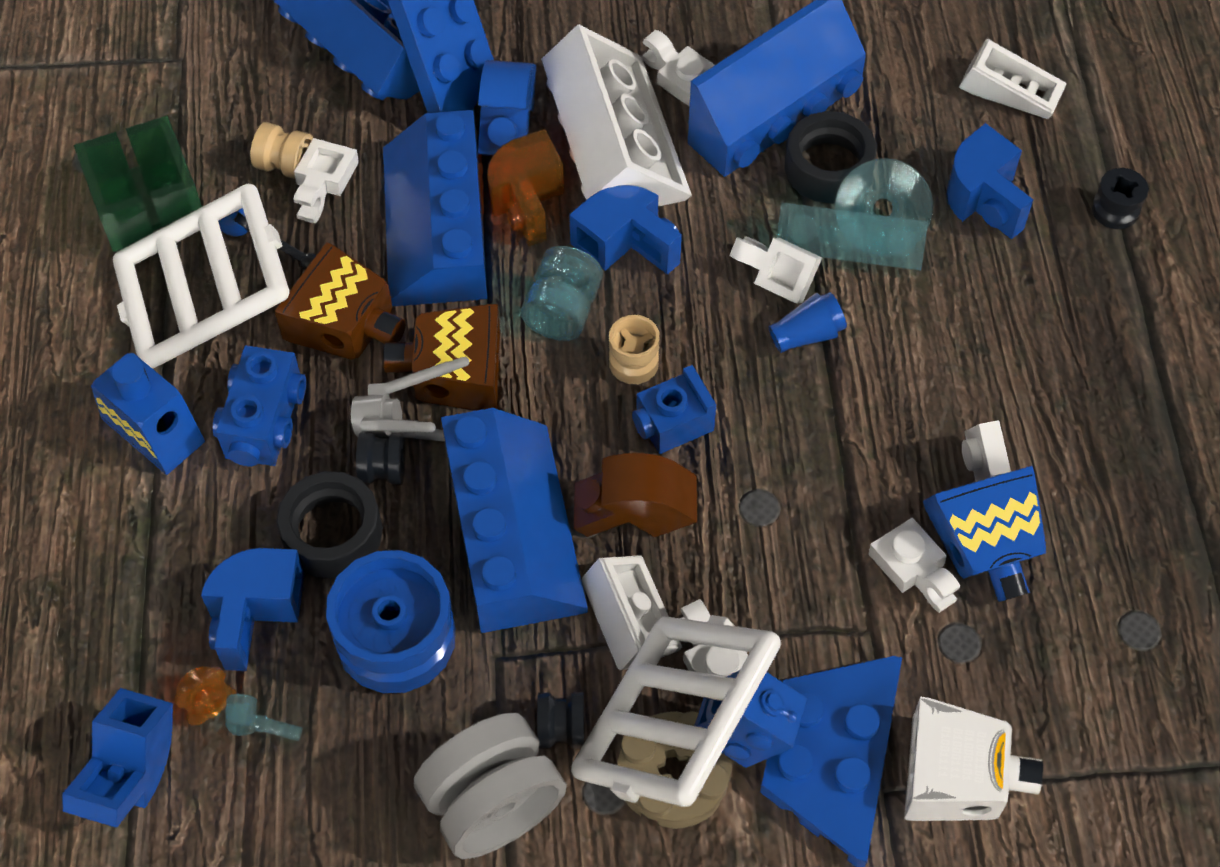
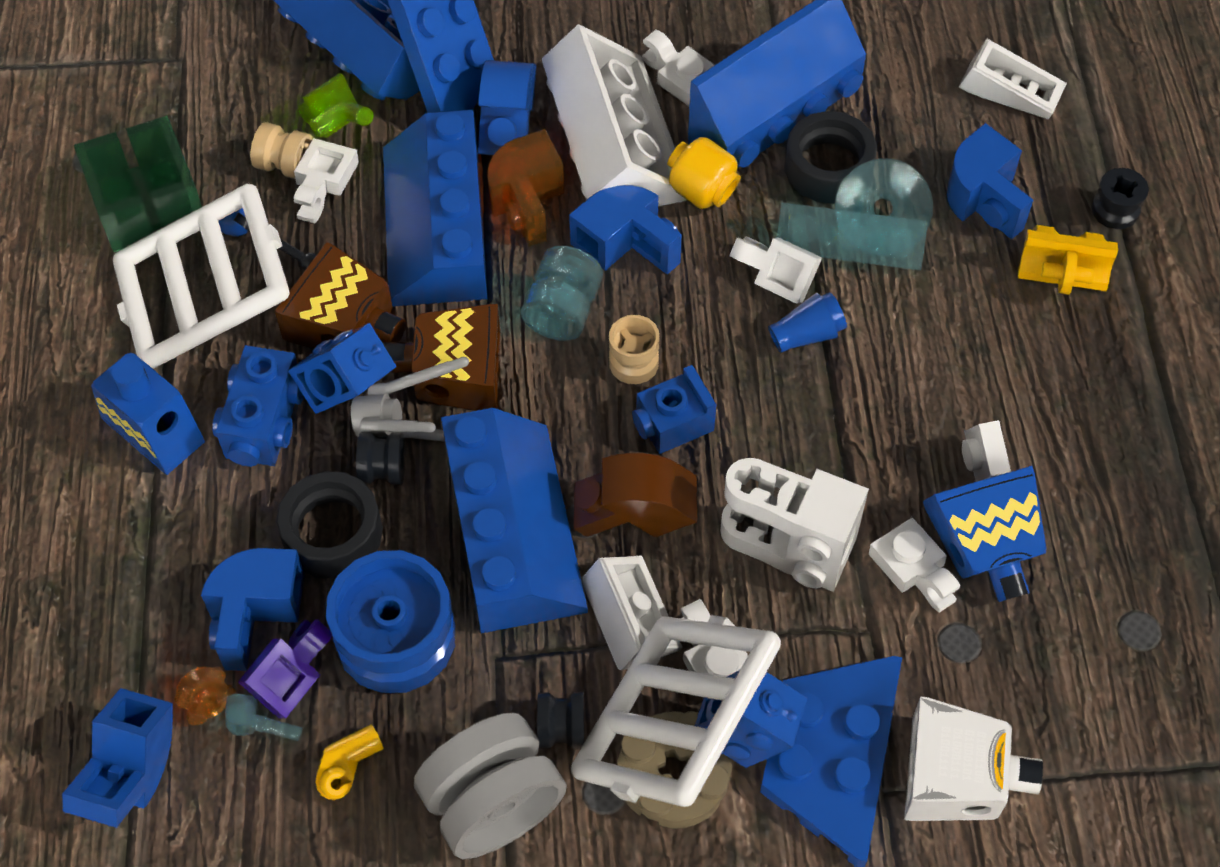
(283, 670): none -> dark purple plate
(333, 107): none -> clear neon green arm
(341, 759): none -> yellow arm
(342, 368): none -> blue head
(703, 172): none -> yellow head
(811, 520): none -> white brick
(1067, 259): none -> yellow hips

